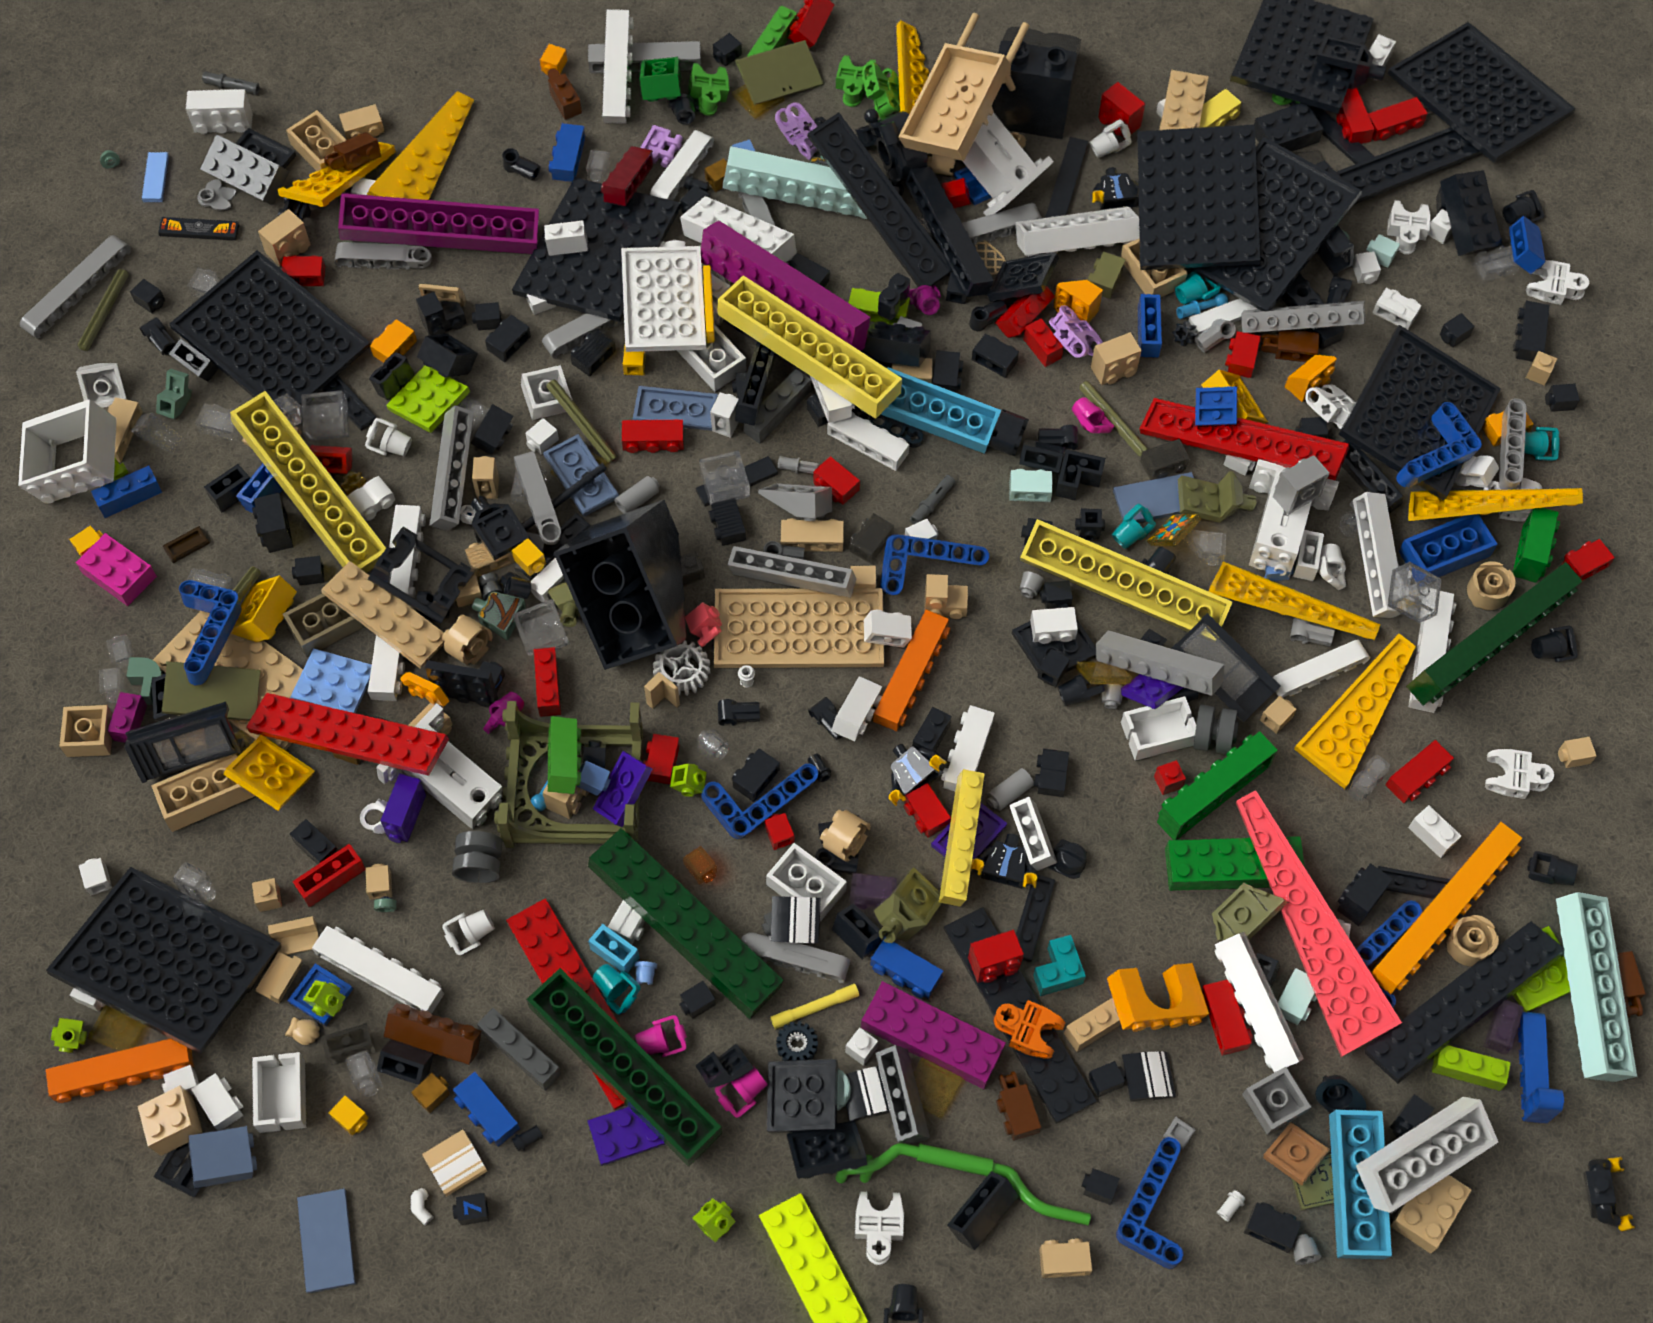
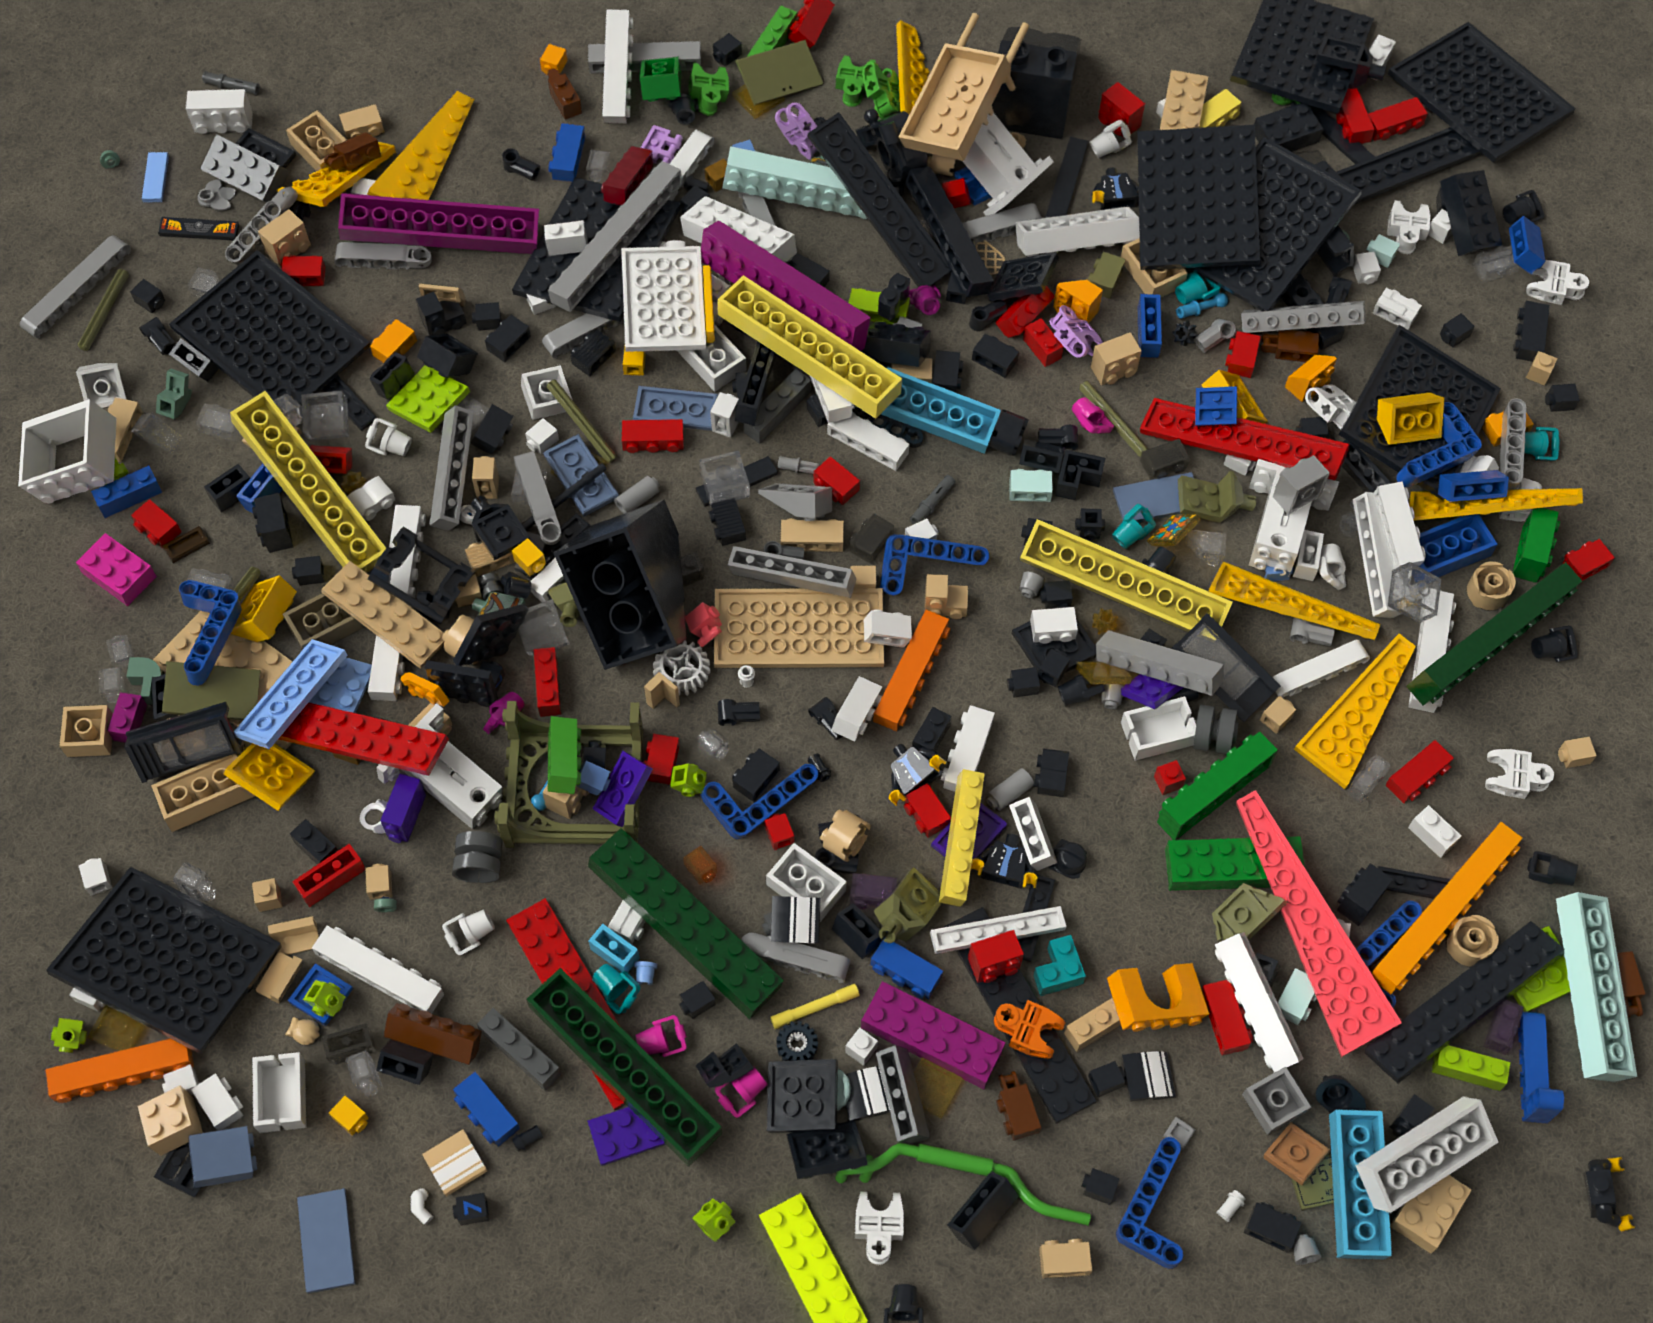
(85, 540): yellow brick -> none
(155, 523): none -> red brick
(283, 201): none -> light grey piece
(290, 694): none -> light blue plate
(431, 1092): pearl gold brick -> none
(490, 635): none -> black plate
(616, 234): none -> light grey brick
(1023, 682): none -> black brick
(1024, 925): none -> white plate
(1104, 621): none -> clear yellow gear
(1229, 311): white tile -> none
(1399, 524): none -> white brick
(1411, 417): none -> yellow slope
(1473, 485): none -> blue brick

